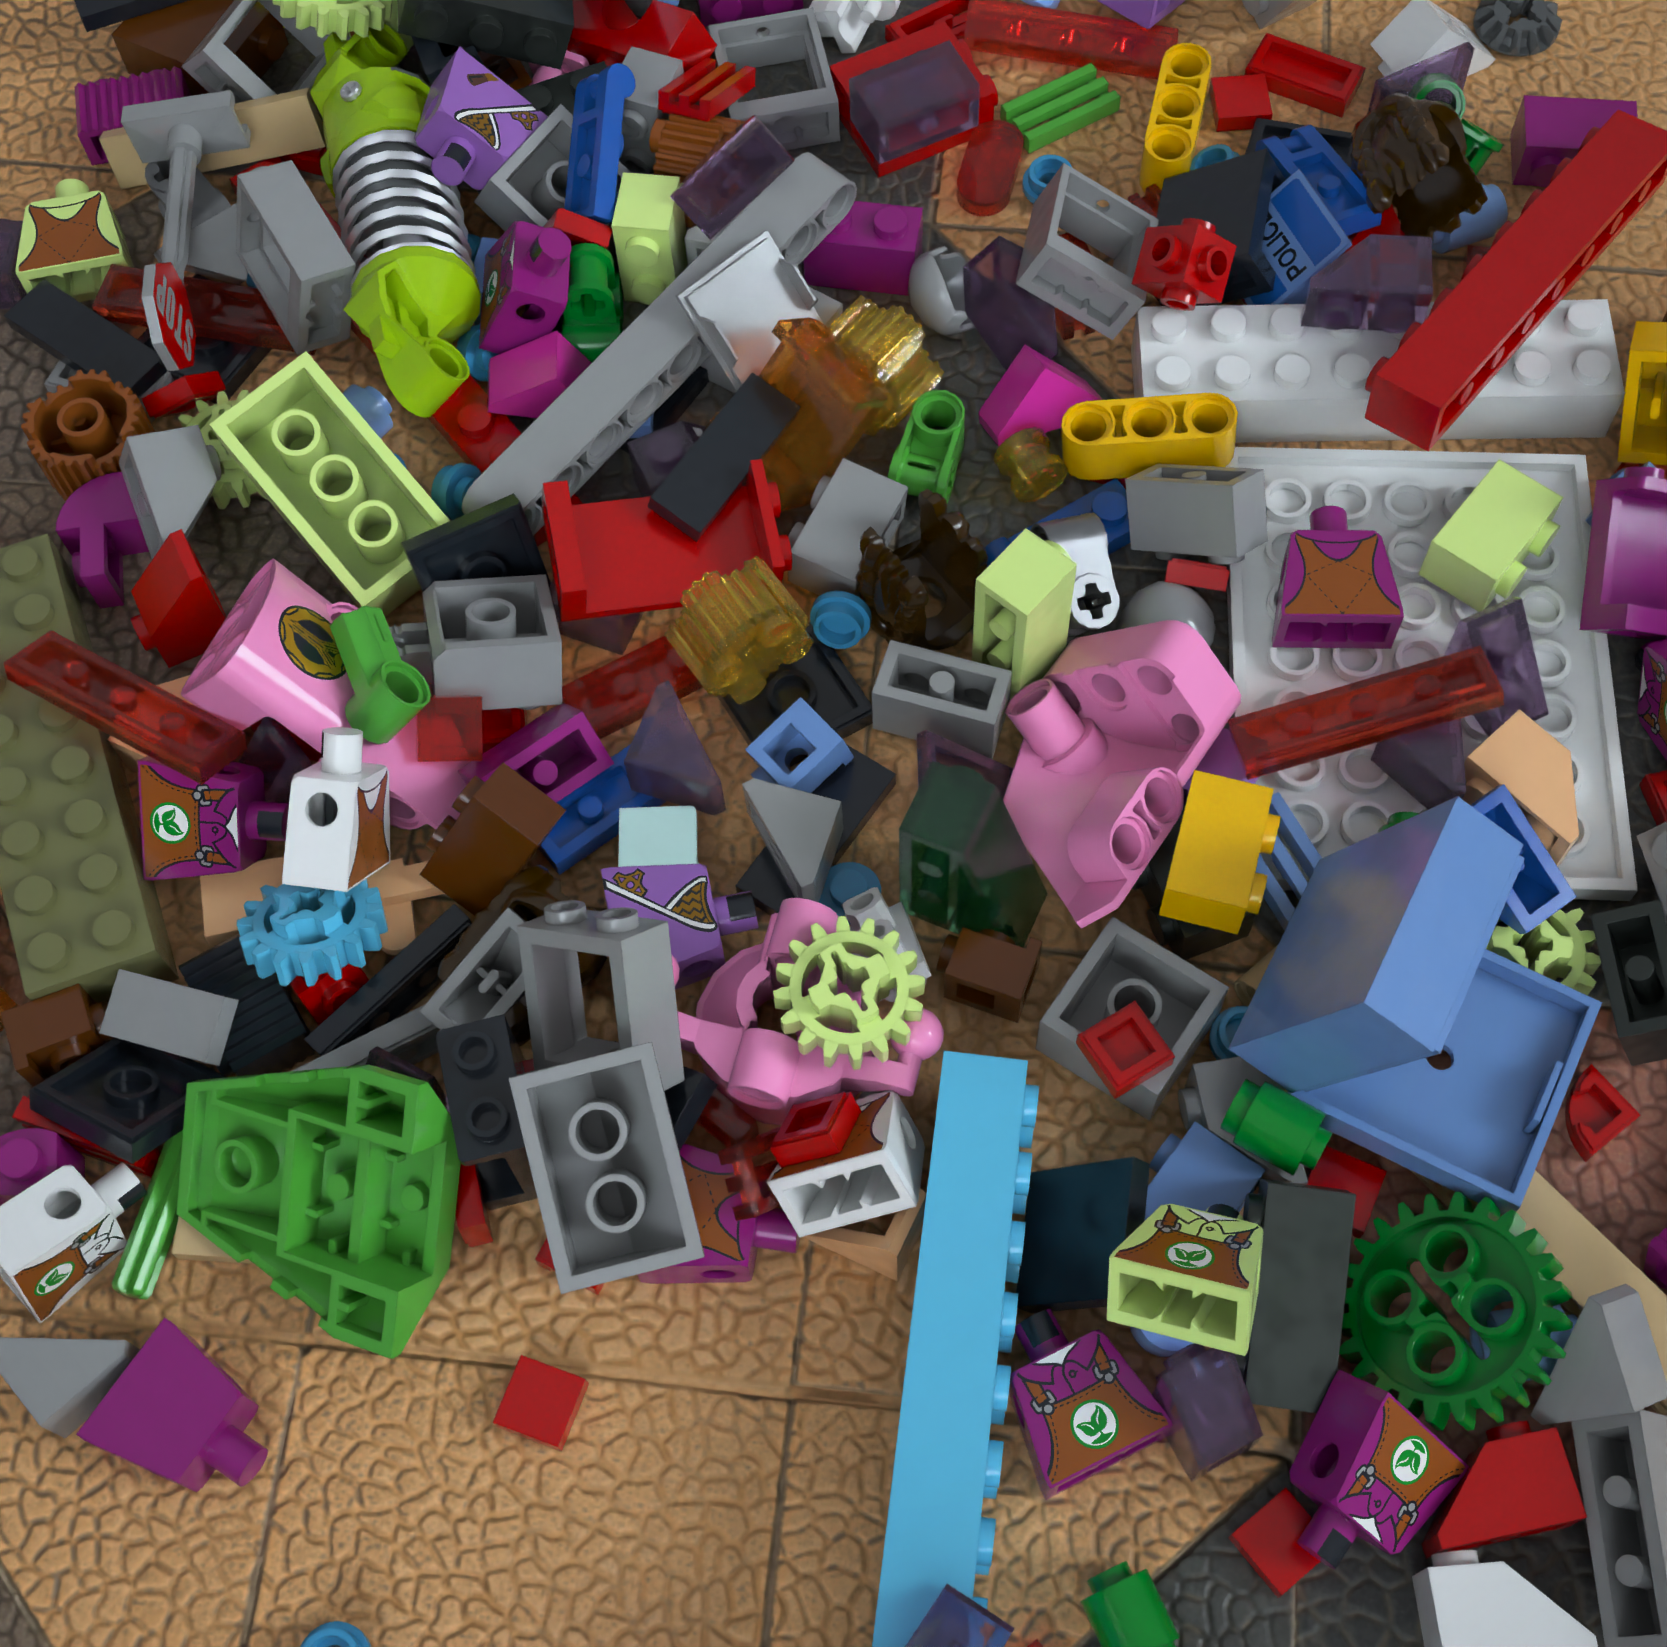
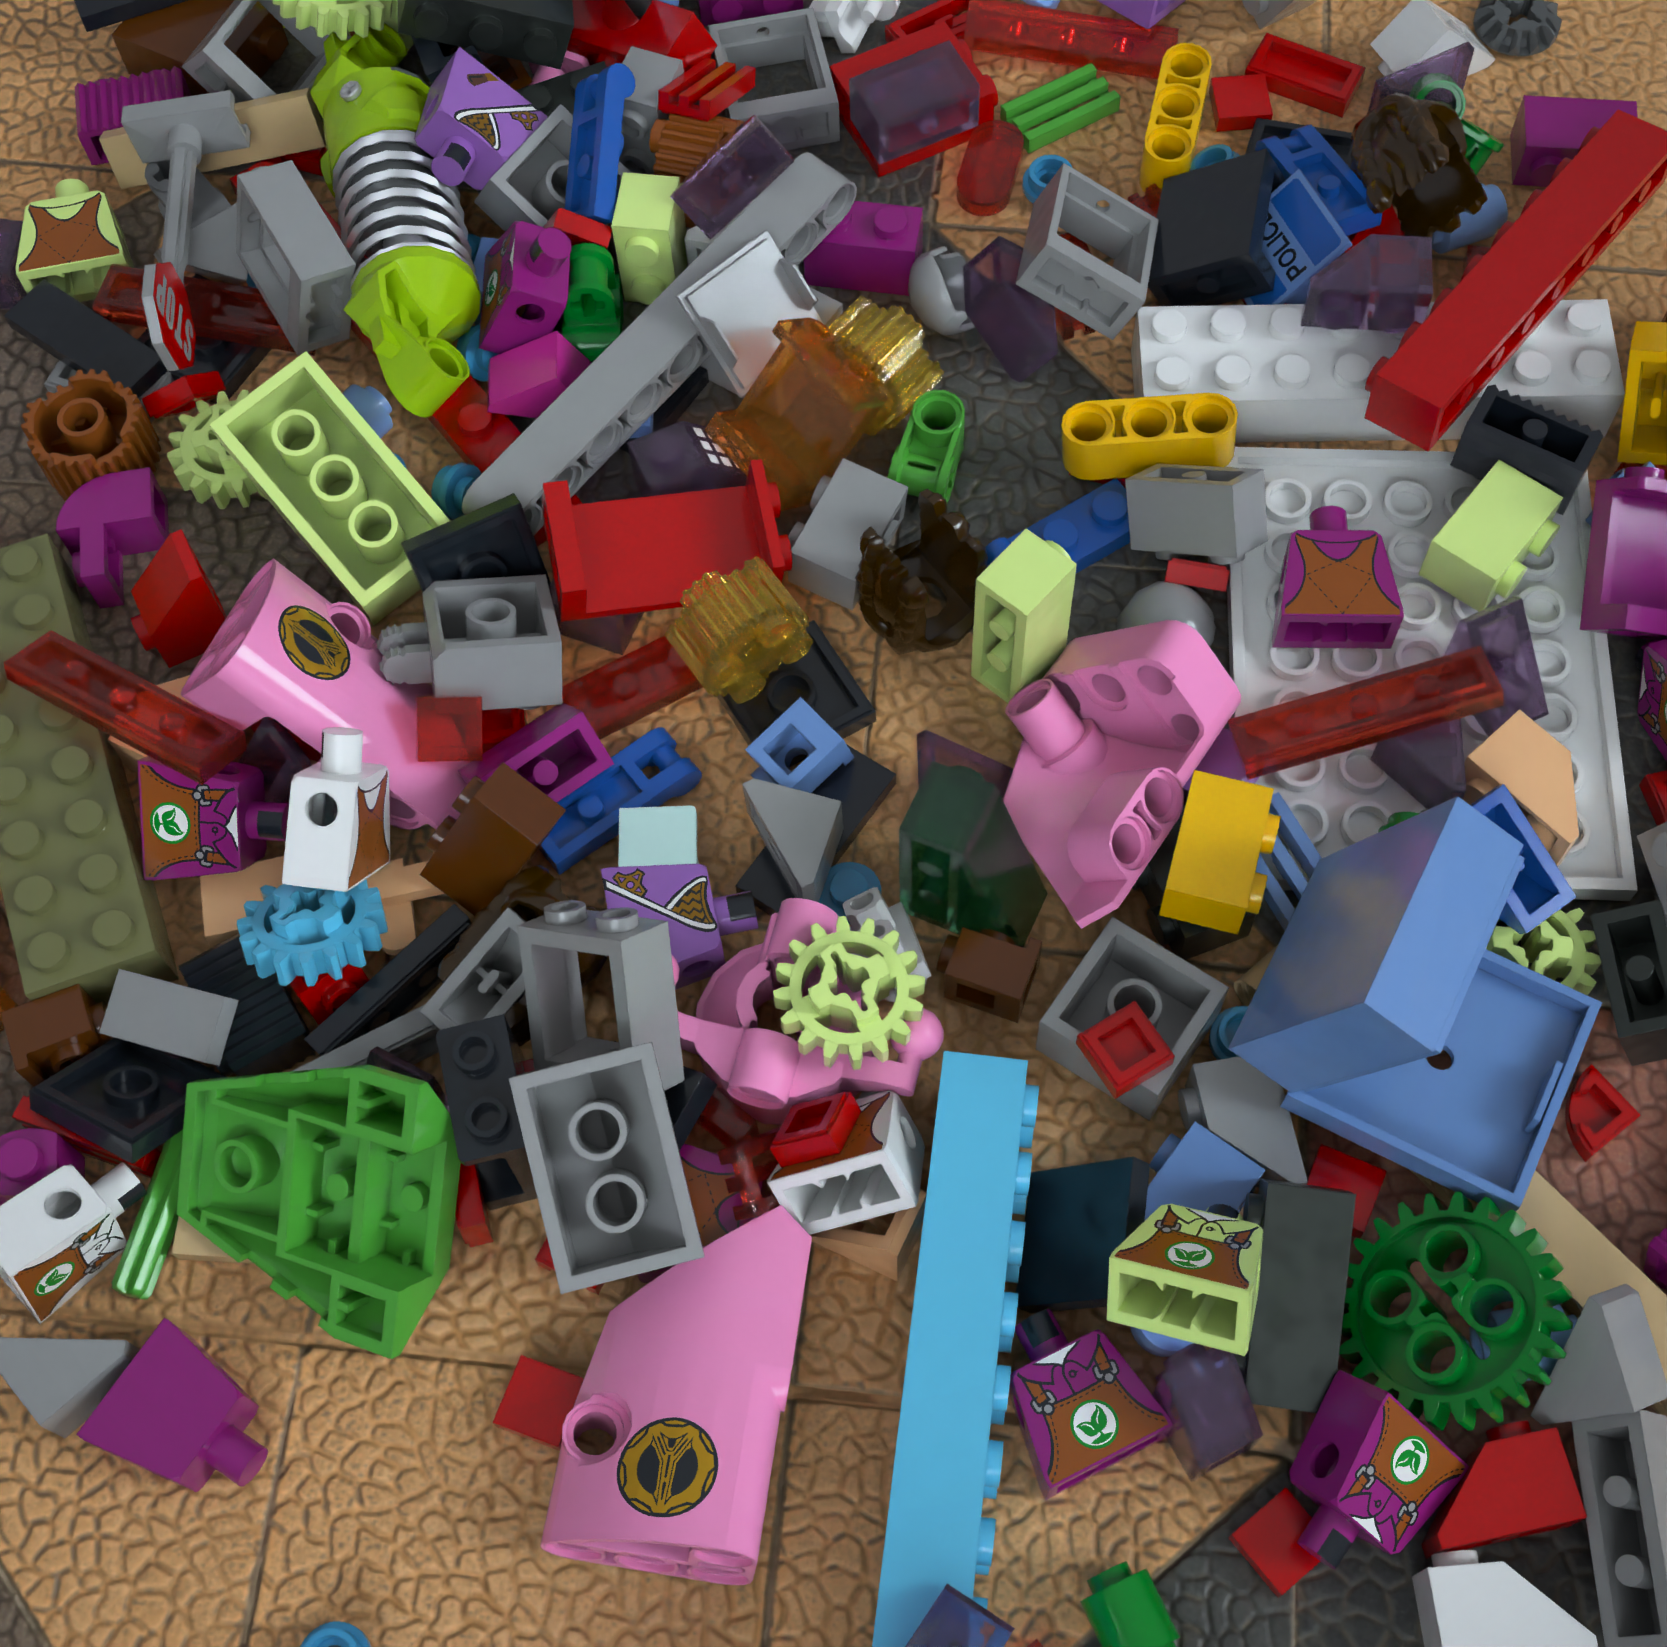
(169, 480): light grey slope -> none
(384, 686): bright green piece -> none
(669, 758): clear purple slope -> none
(694, 1402): none -> bright pink panel
(721, 457): black tile -> none
(840, 619): dark azure plate -> none
(941, 695): light grey brick -> none
(1030, 465): clear yellow wheel -> none
(1032, 395): dark pink slope -> none
(1087, 545): piece -> none
(1184, 264): red brick -> none
(1276, 1126): green brick -> none
(1527, 439): none -> black brick

